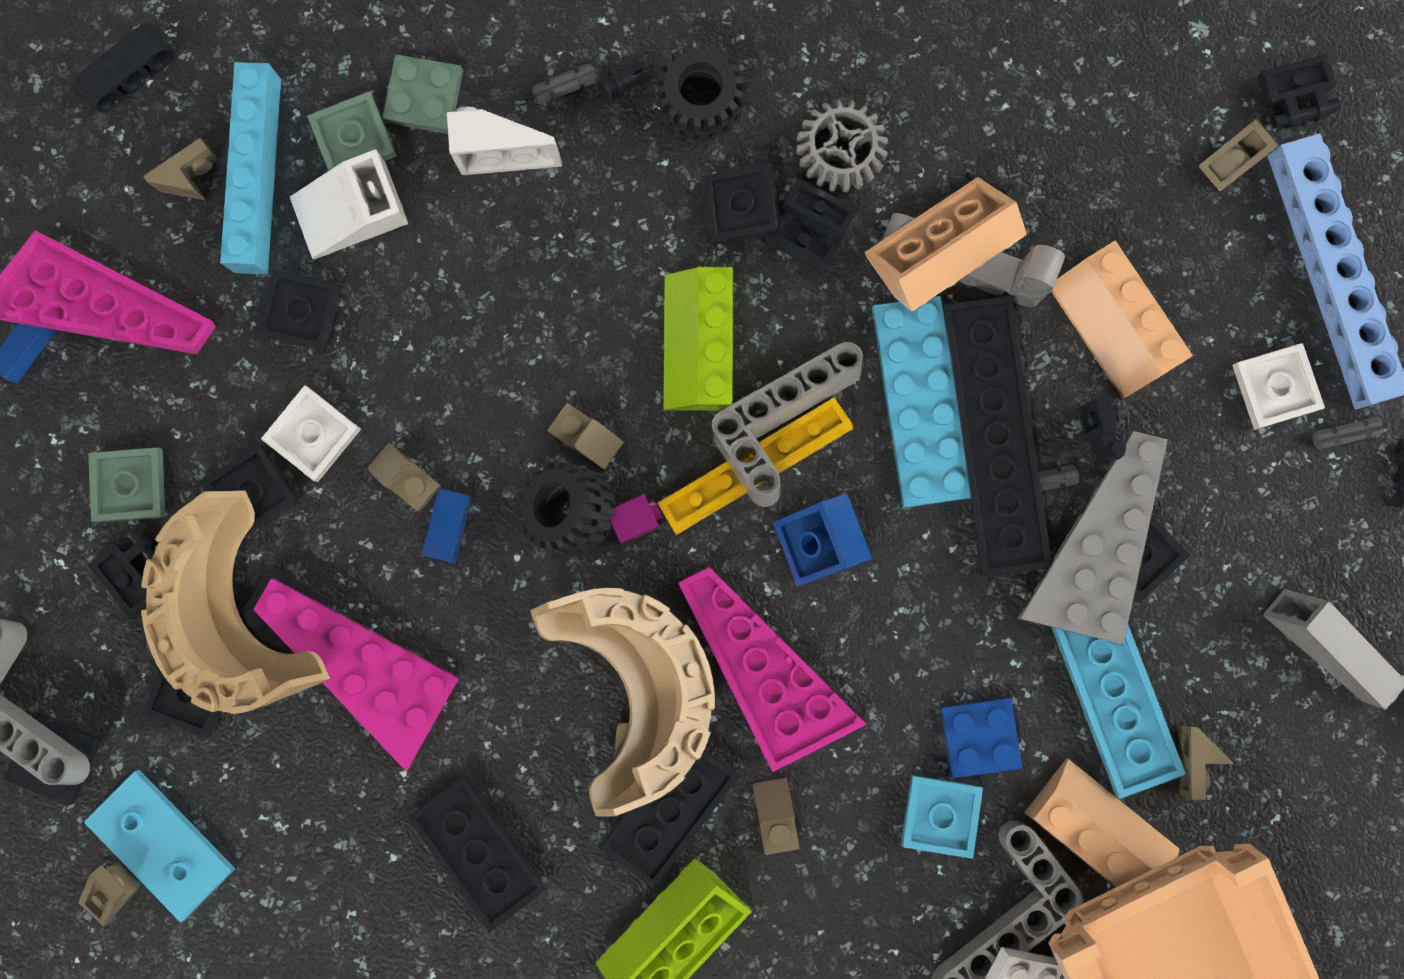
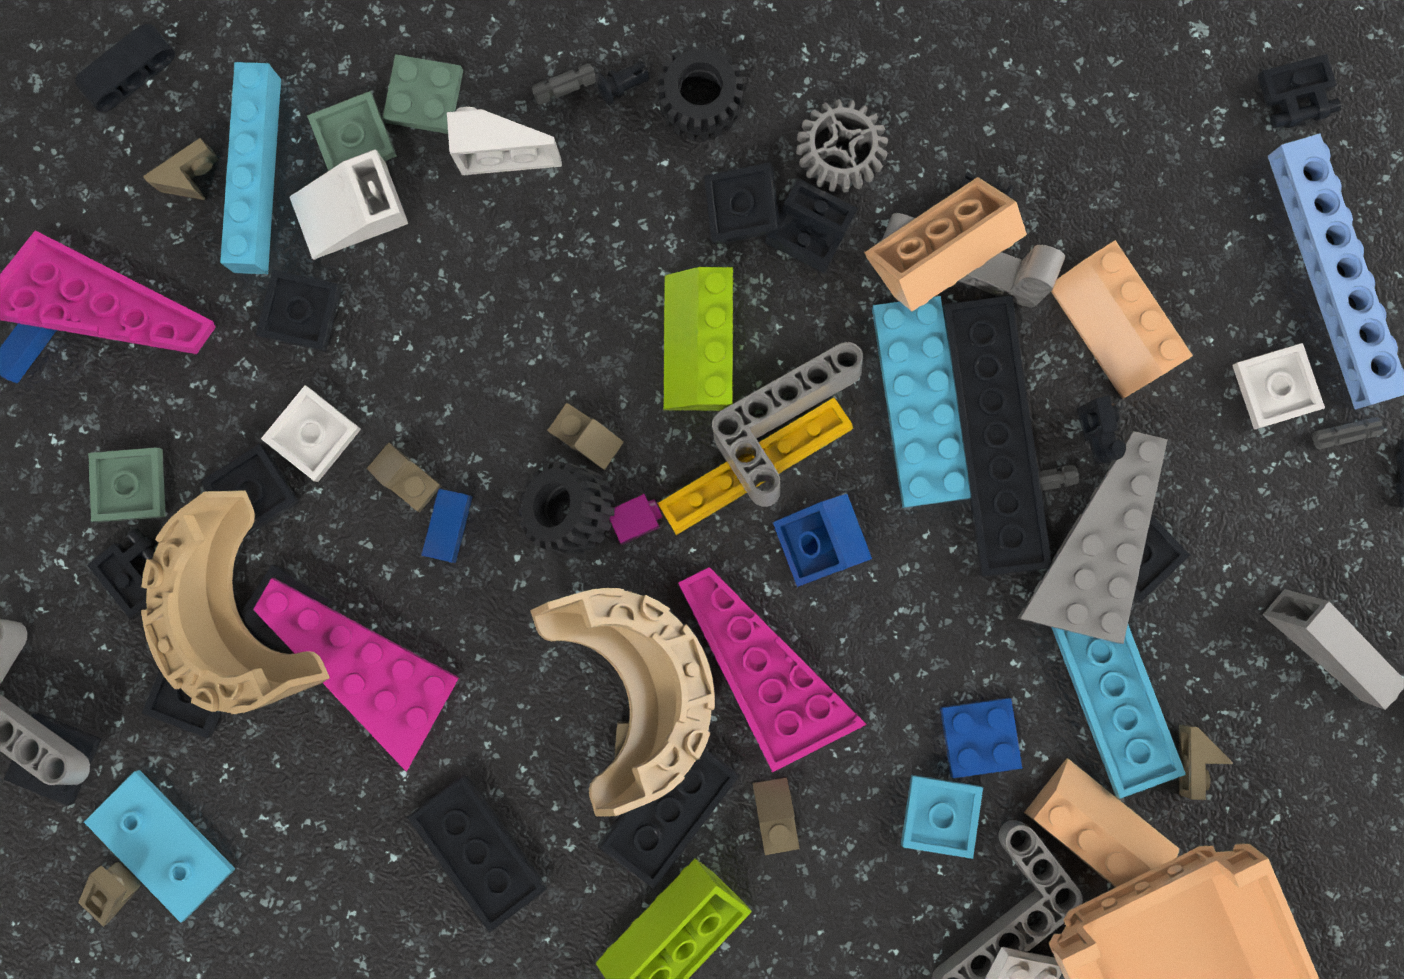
(1238, 155): dark tan slope -> none

